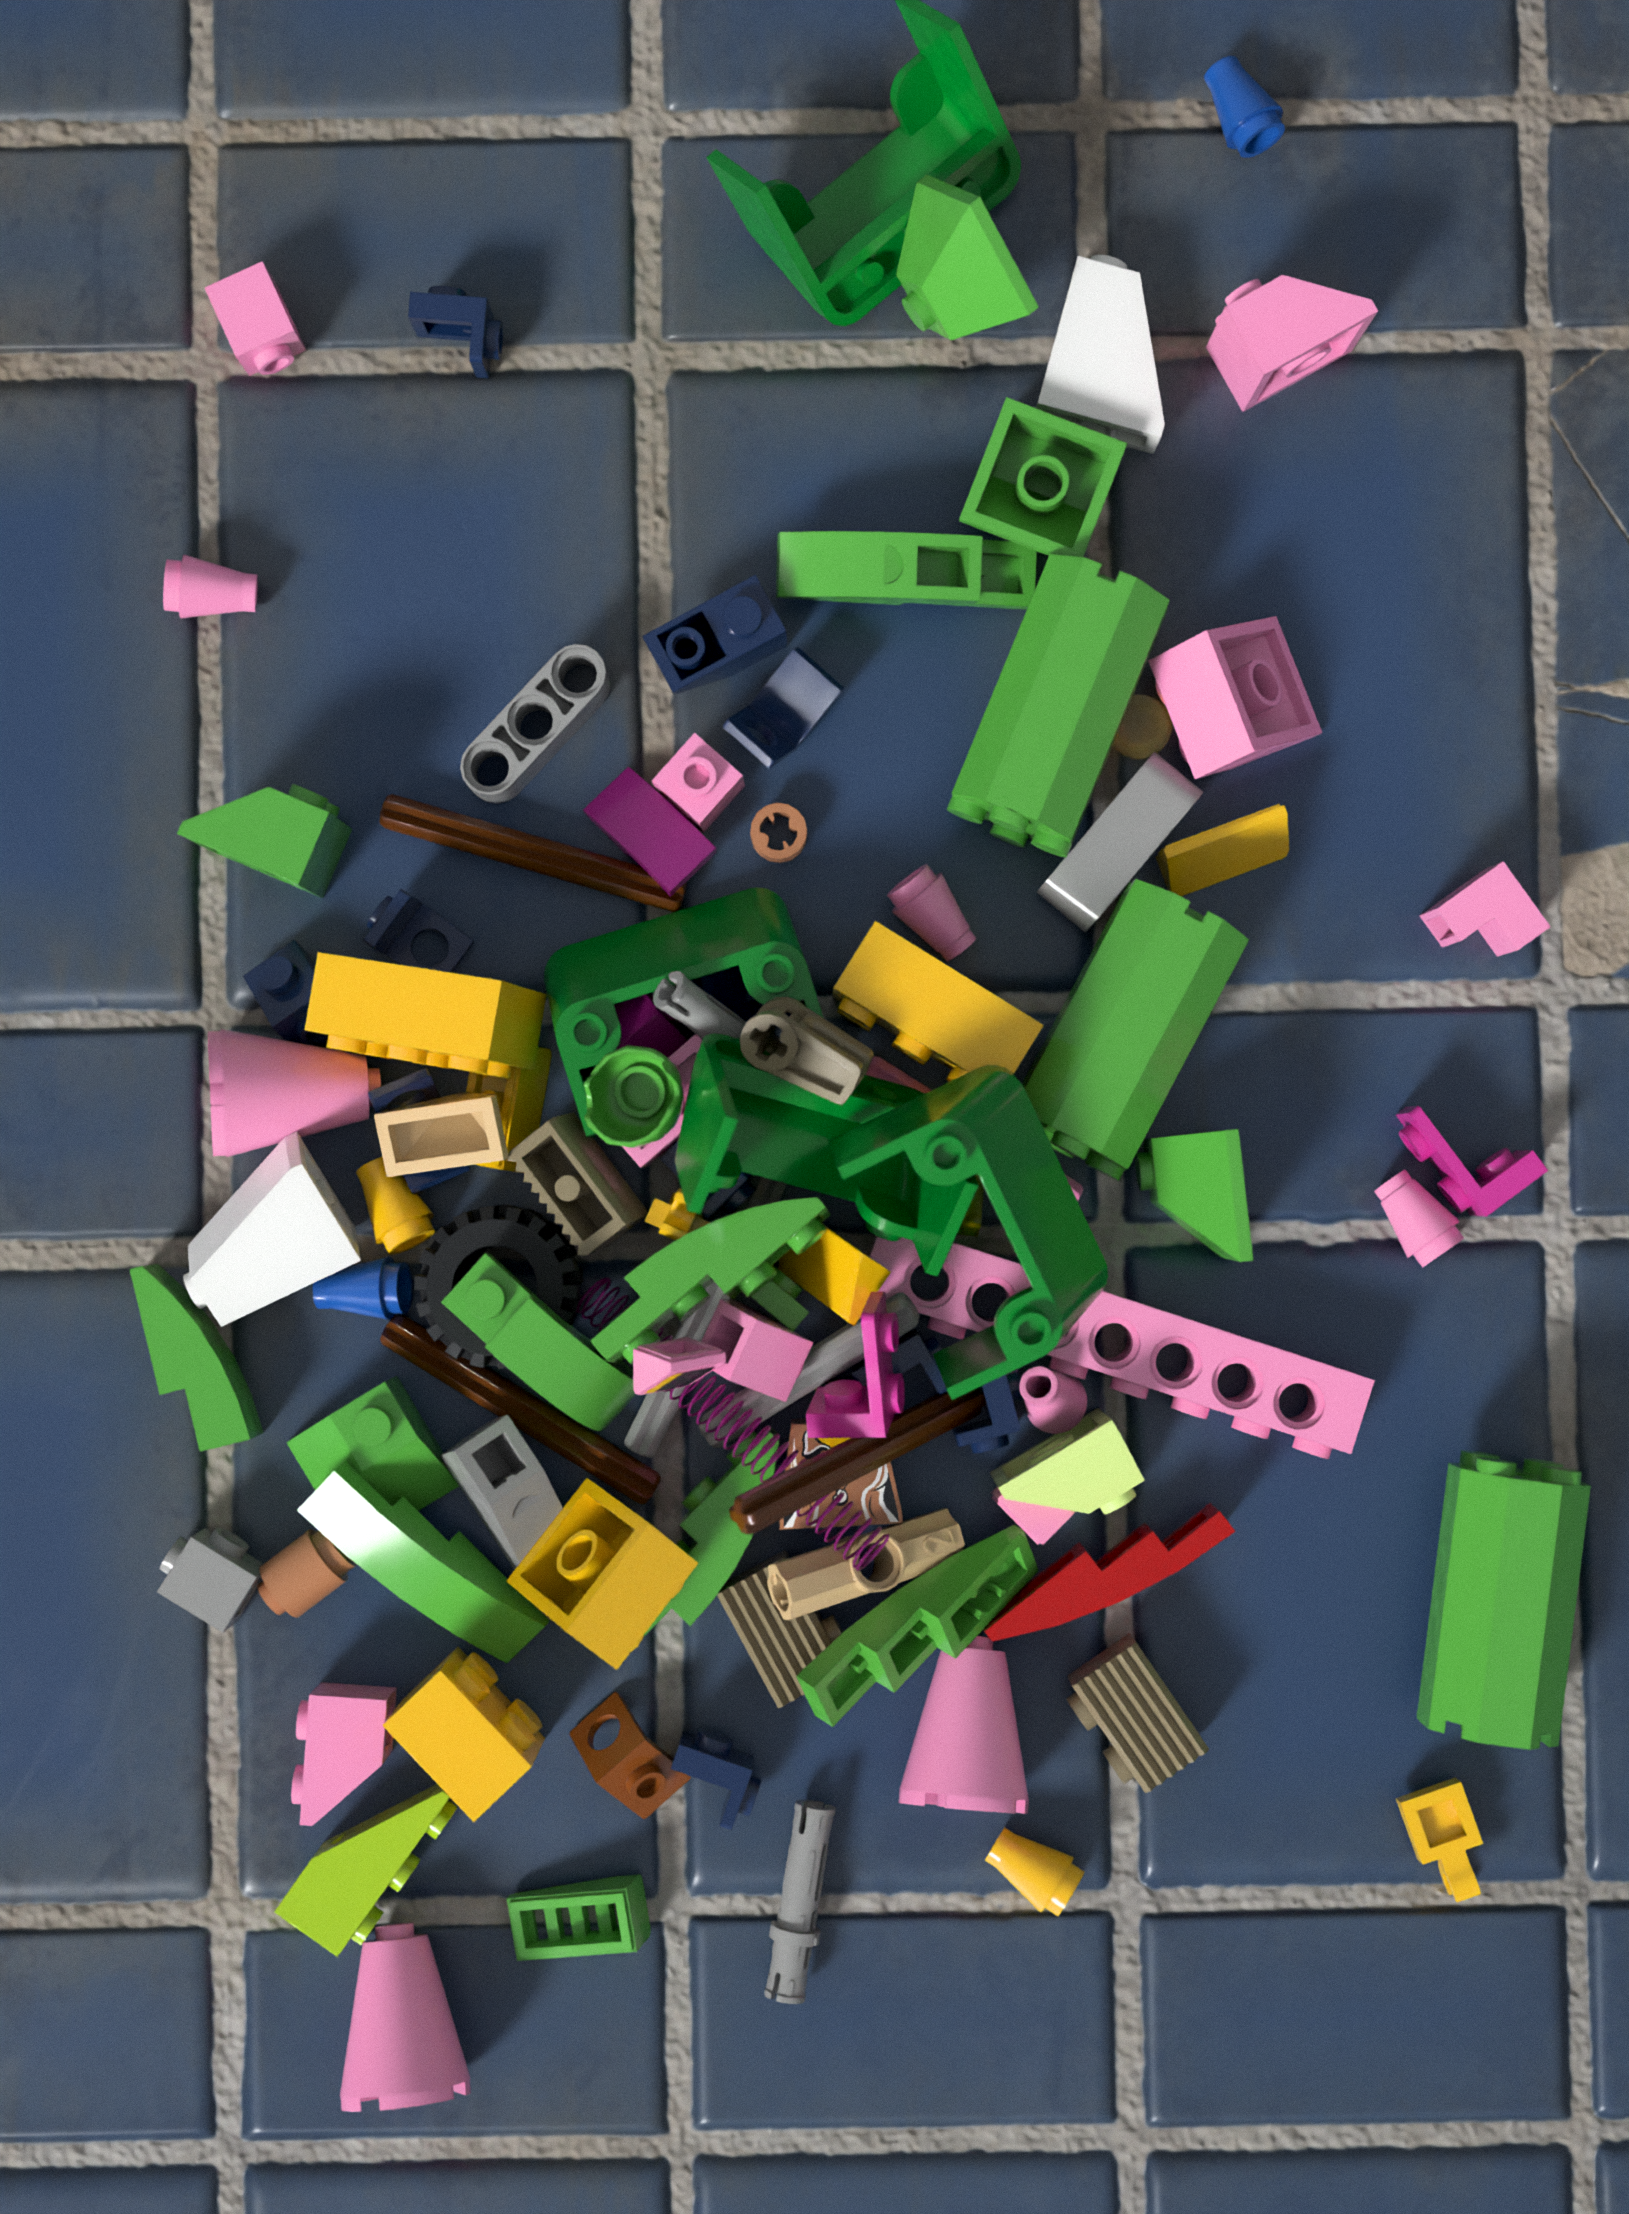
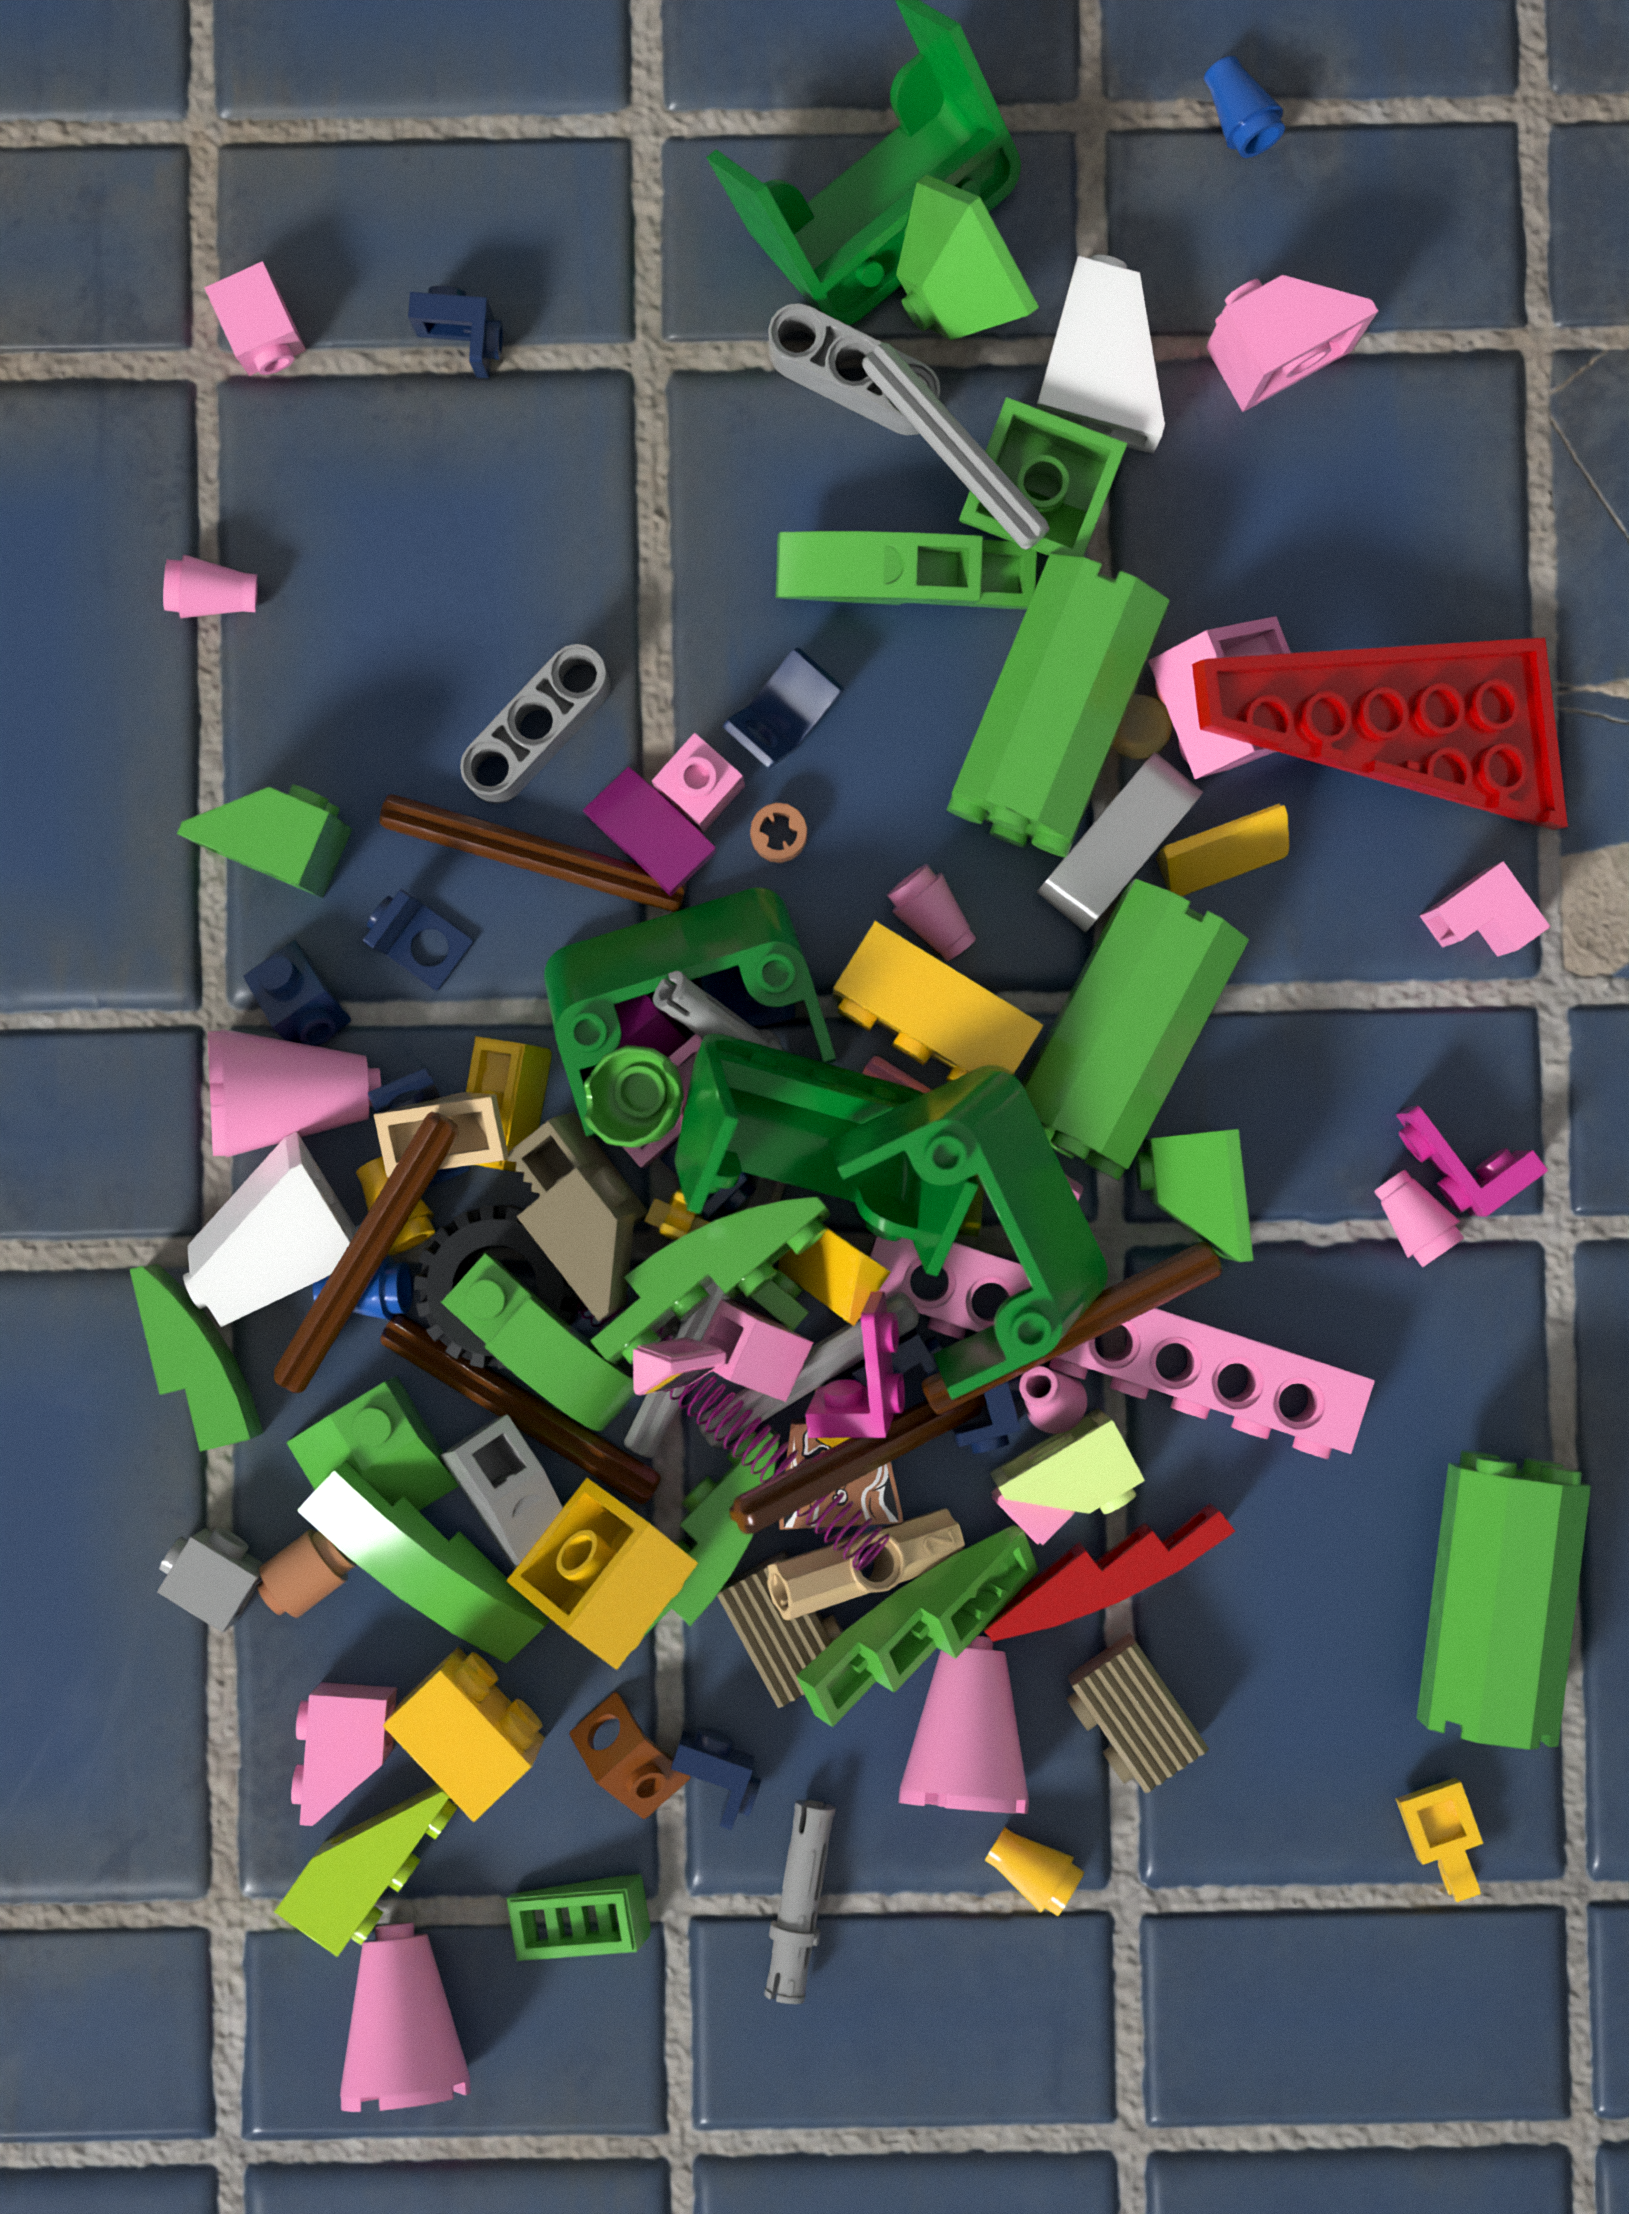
(366, 1252): none -> reddish brown axle
(425, 1015): yellow brick -> none
(587, 1235): none -> dark tan slope
(717, 637): dark blue slope -> none
(811, 1051): dark tan piece -> none
(832, 346): none -> light grey beam
(955, 446): none -> light grey axle
(1109, 1310): none -> reddish brown axle
(1427, 718): none -> red wing

